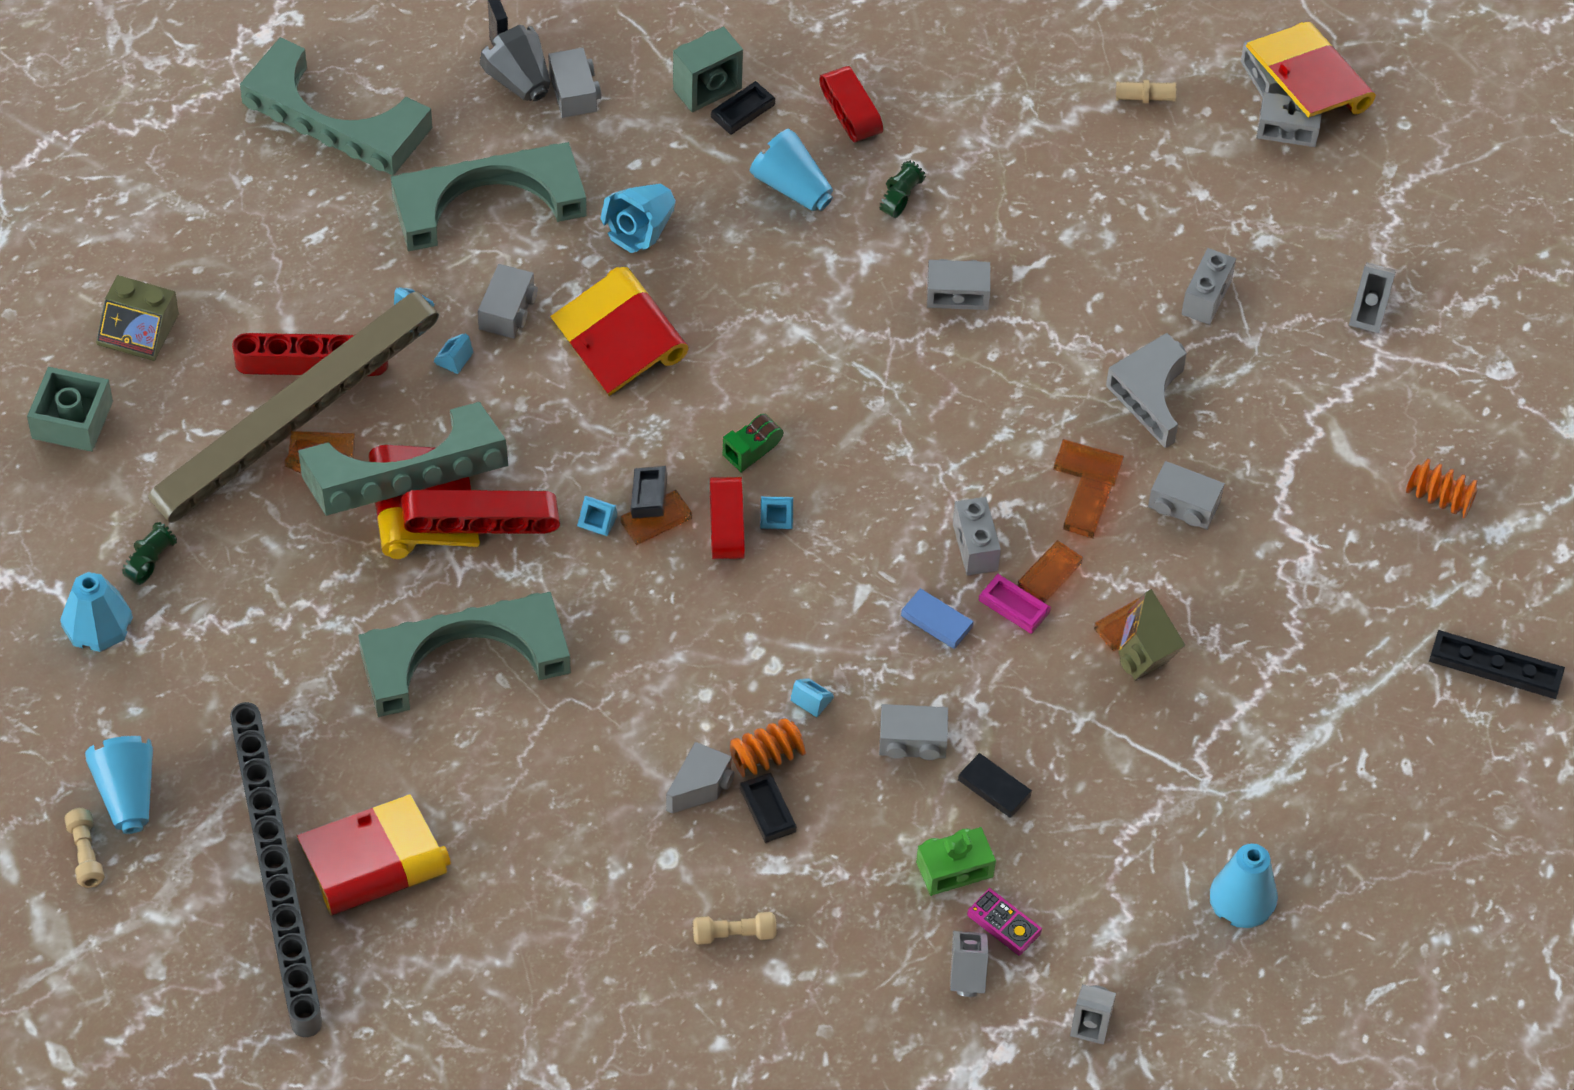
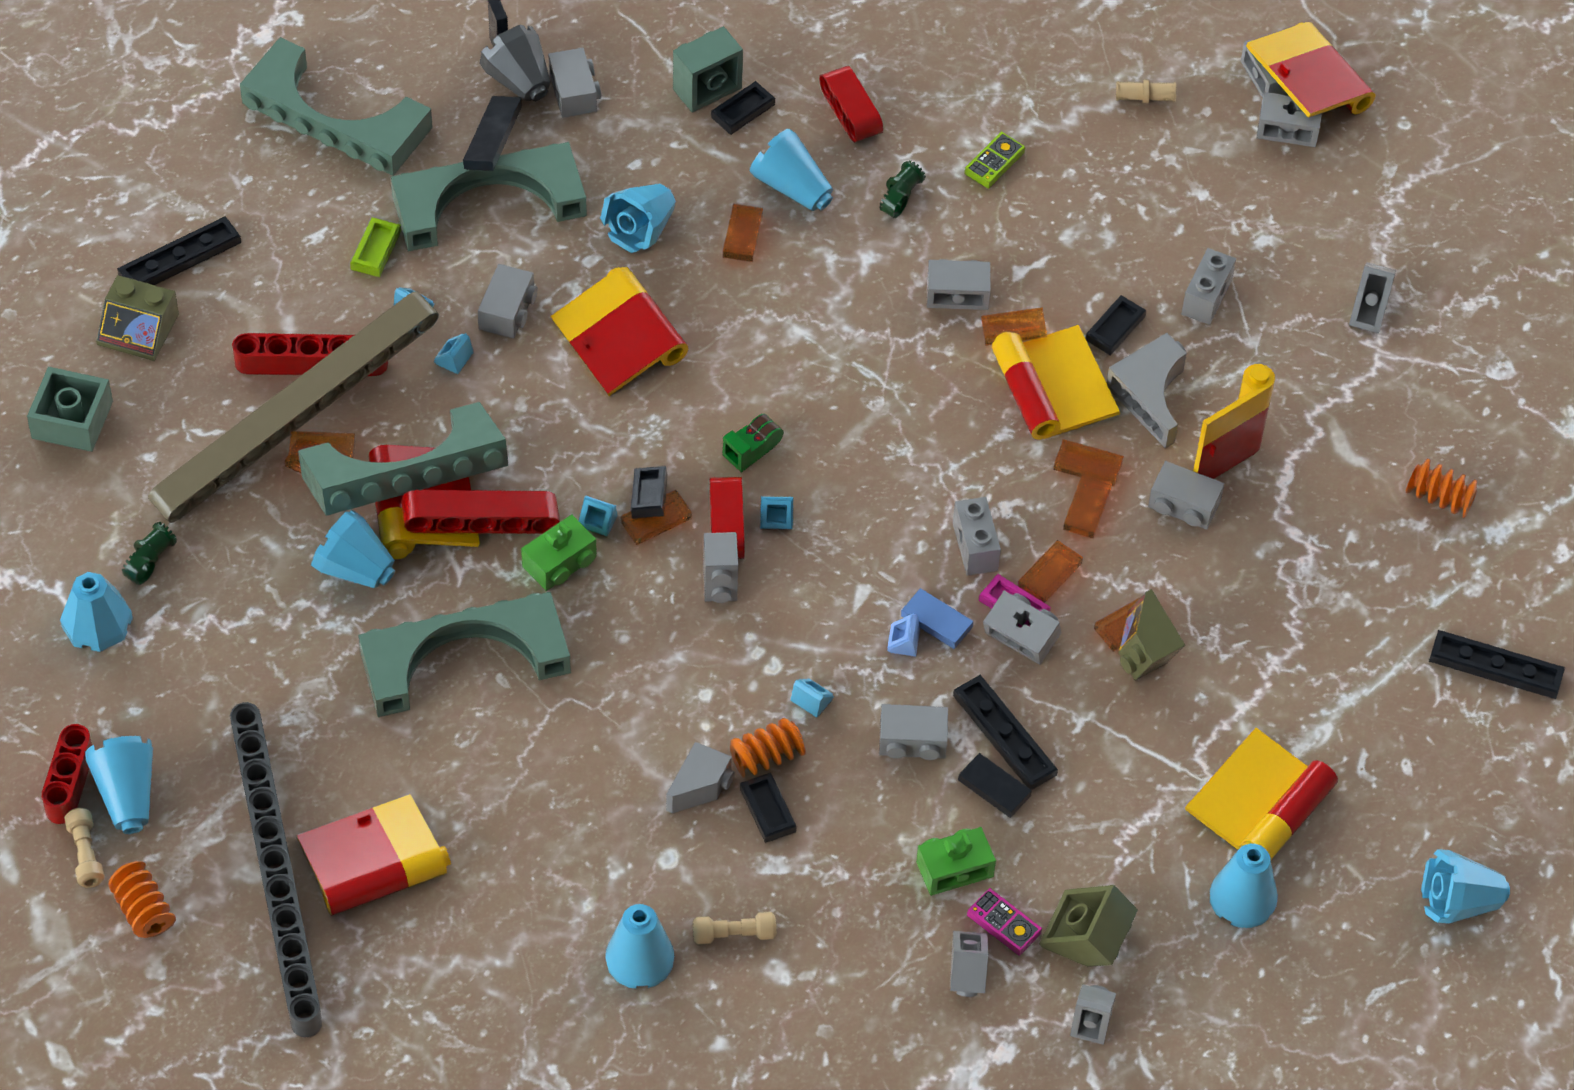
(66, 760): none -> red beam
(141, 900): none -> orange piece
(182, 253): none -> black tile
(354, 553): none -> medium azure cone
(375, 247): none -> lime tile
(492, 133): none -> black tile
(559, 552): none -> bright green brick
(639, 949): none -> medium azure cone
(720, 567): none -> light grey brick
(742, 232): none -> clear orange tile
(904, 636): none -> light blue slope
(994, 160): none -> tile
(1005, 732): none -> black tile
(1026, 323): none -> clear orange tile
(1029, 641): none -> light grey brick
(1054, 381): none -> yellow door
(1089, 925): none -> olive slope
(1115, 325): none -> black tile
(1237, 429): none -> door
(1261, 794): none -> yellow door
(1461, 888): none -> medium azure cone

